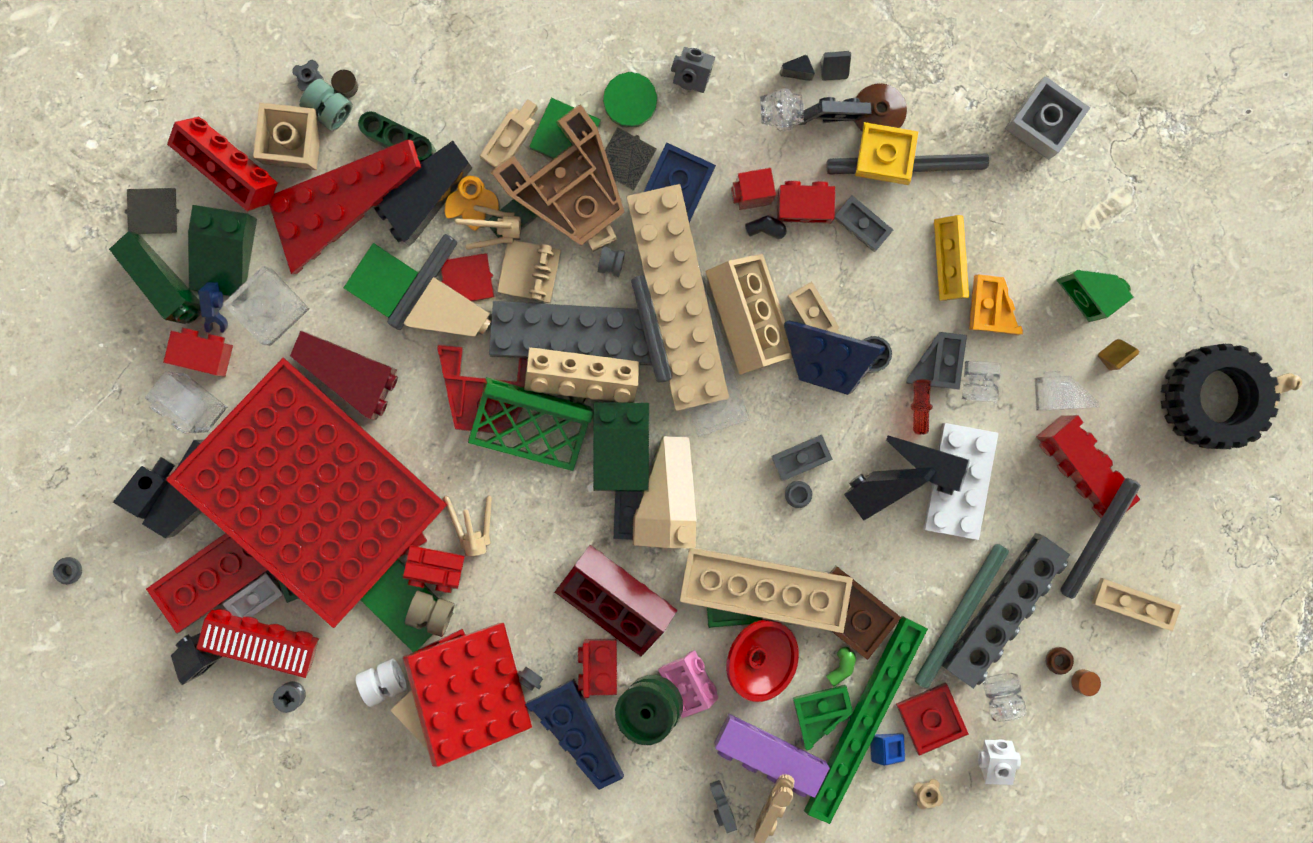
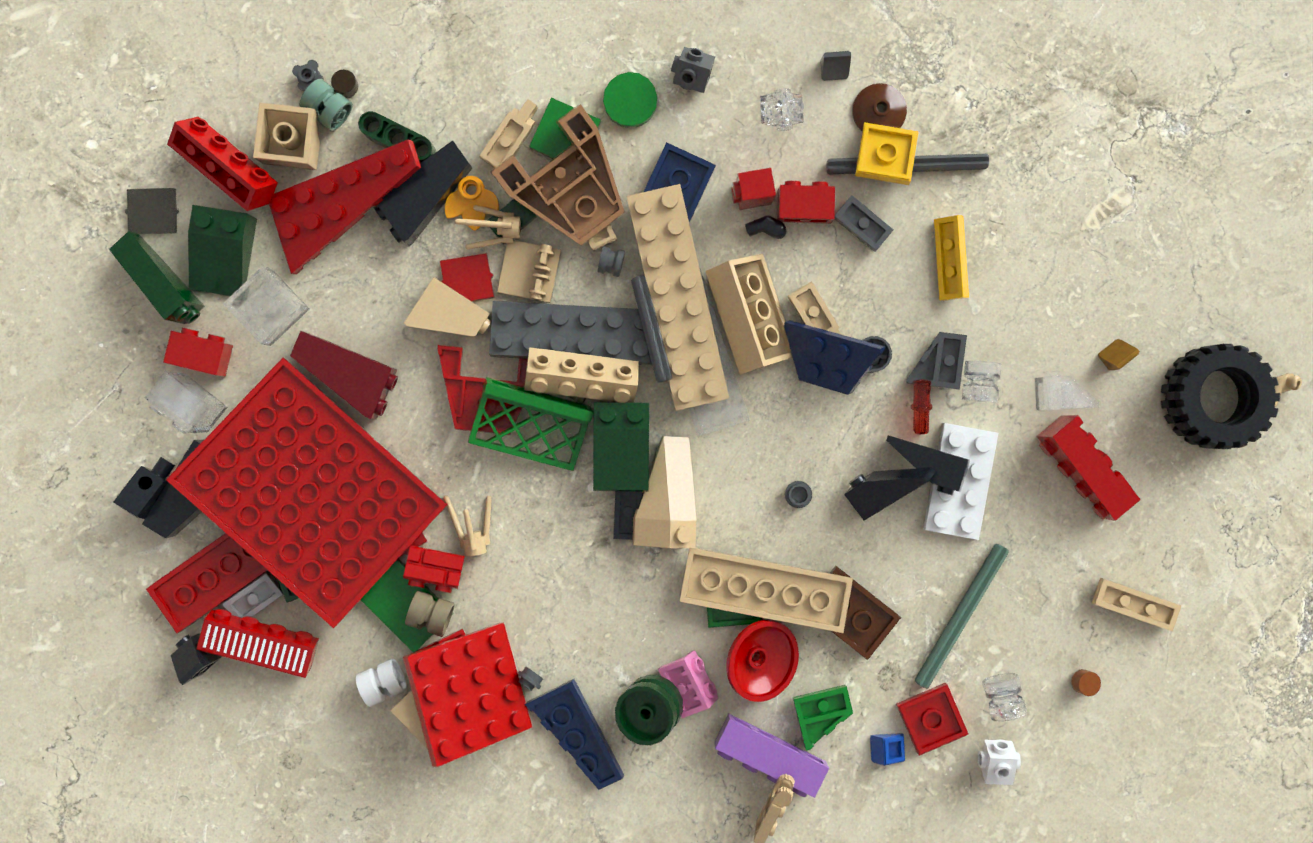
(60, 574): dark grey plate -> none
(210, 303): dark blue plate -> none
(293, 692): dark grey wheel -> none
(380, 280): green tile -> none
(428, 271): dark grey axle -> none
(599, 667): red bracket -> none
(616, 601): dark red slope -> none
(628, 157): clear smoke piece -> none
(724, 813): dark grey plate -> none
(798, 68): black slope -> none
(801, 457): dark grey plate -> none
(835, 111): black wing -> none
(845, 668): bright green arm -> none
(866, 718): green plate -> none
(933, 800): tan plate -> none
(991, 613): dark grey brick -> none
(992, 306): light orange wing -> none
(1047, 118): light grey brick -> none
(1066, 664): reddish brown plate -> none
(1096, 293): green slope -> none
(1100, 537): dark grey axle -> none

